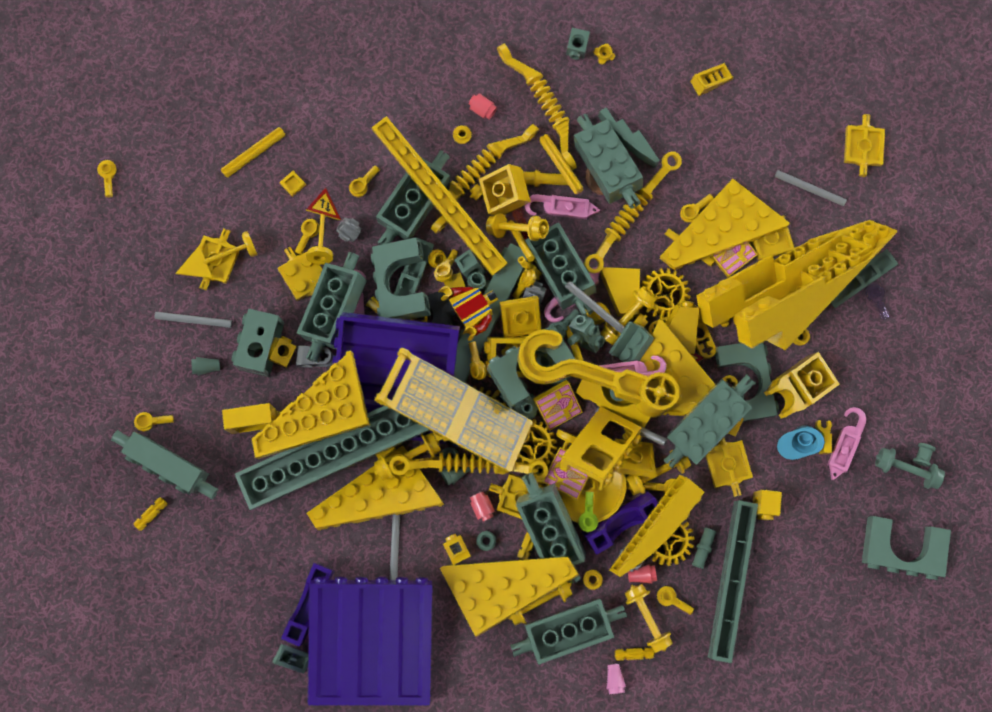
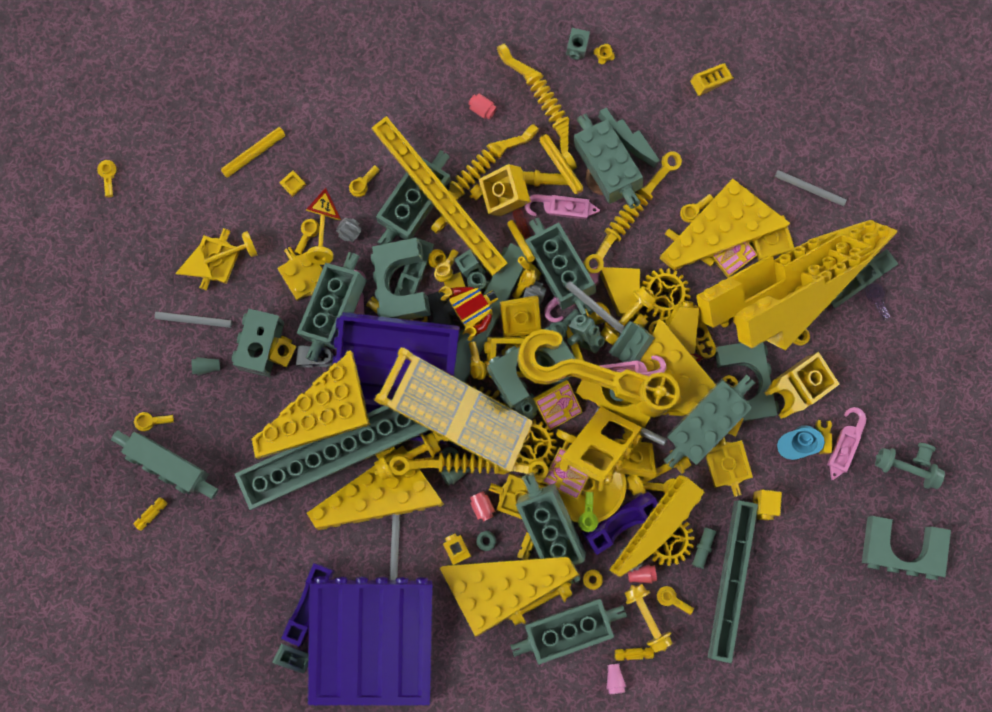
(248, 418): yellow window -> none
(462, 140): yellow plate -> none
(536, 227): yellow piece -> none
(864, 145): yellow plate -> none

